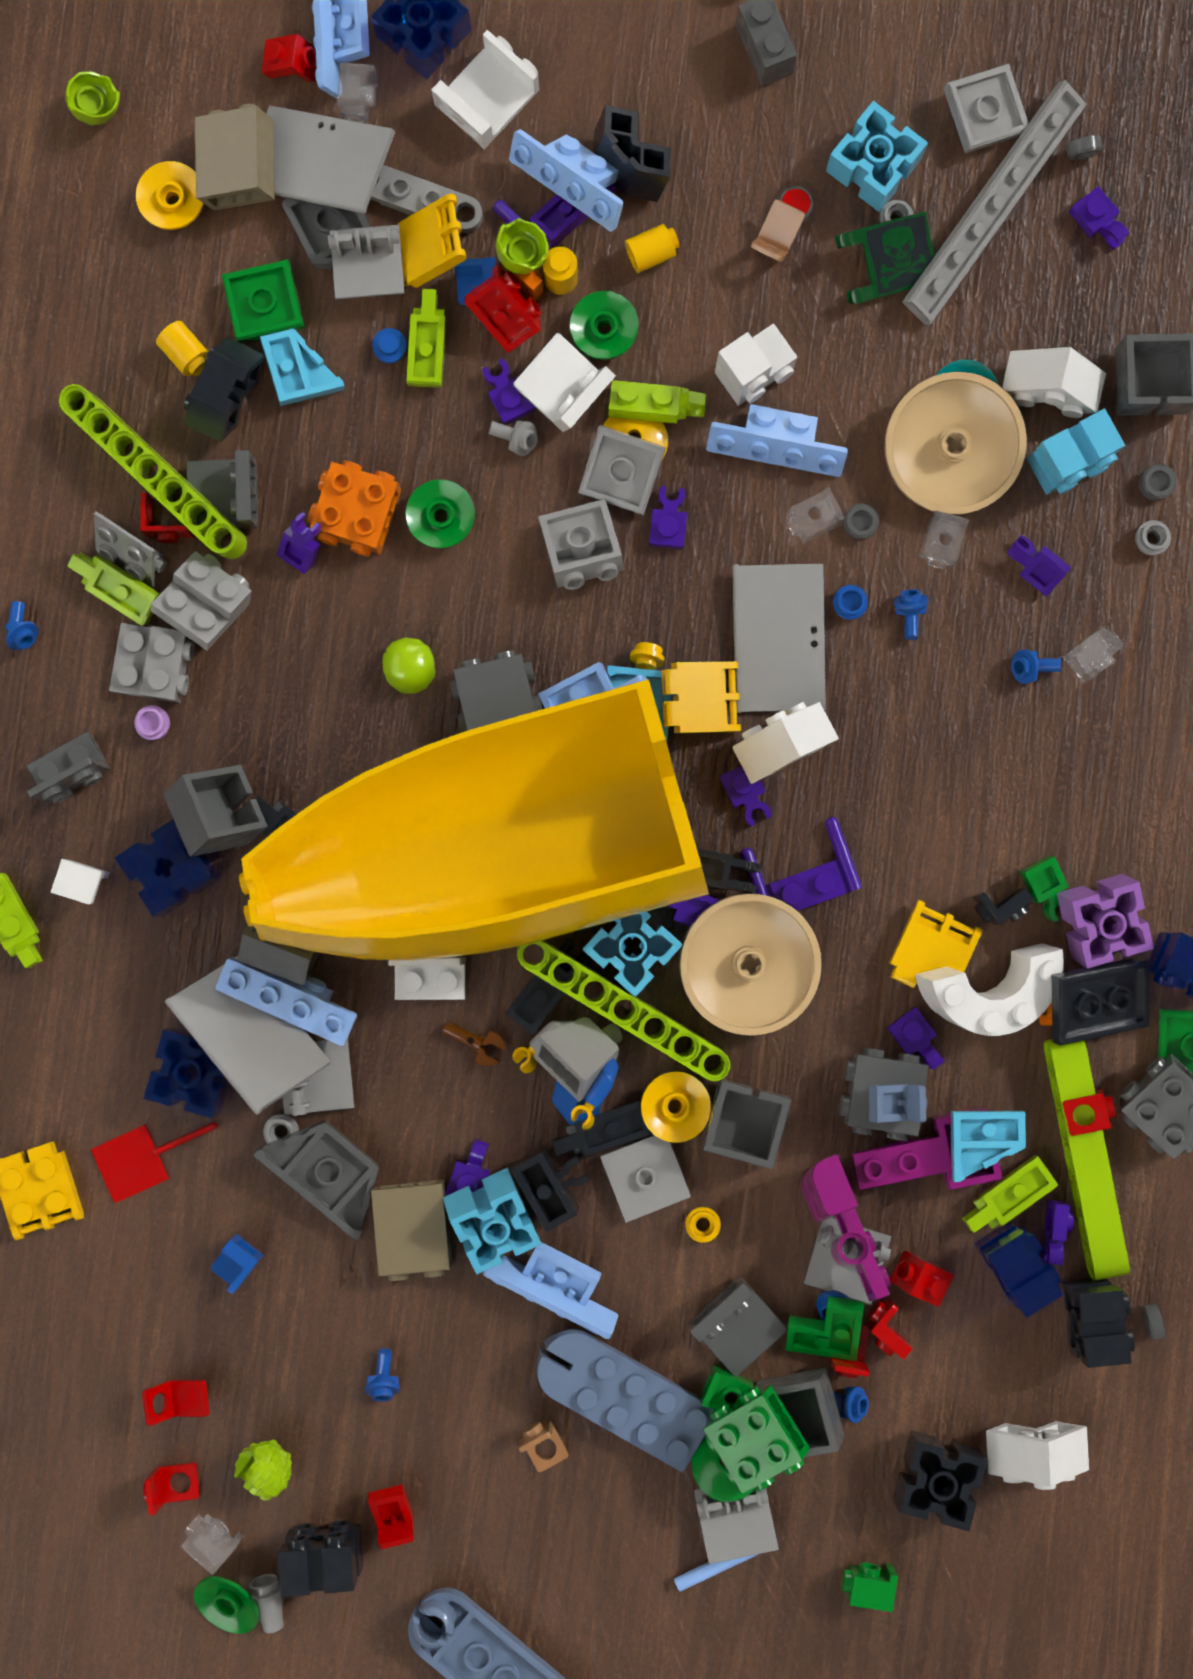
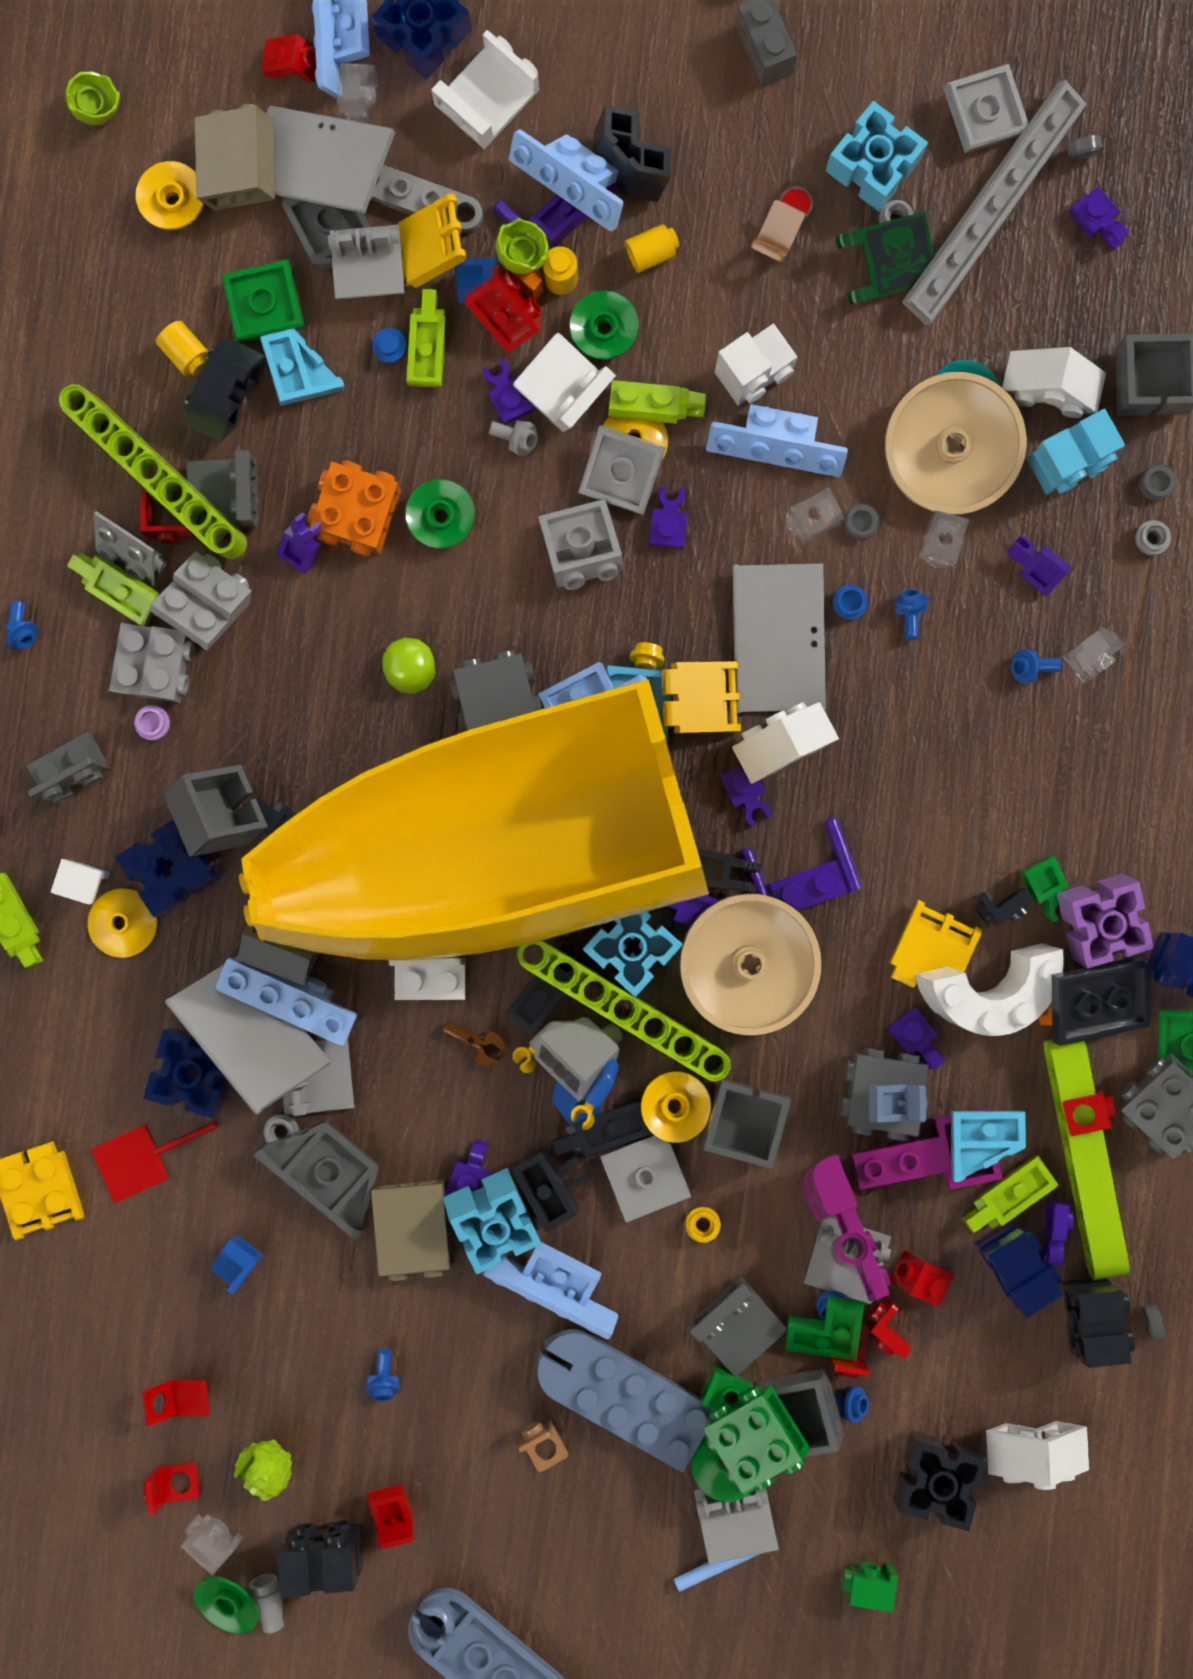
(138, 929): none -> yellow dish

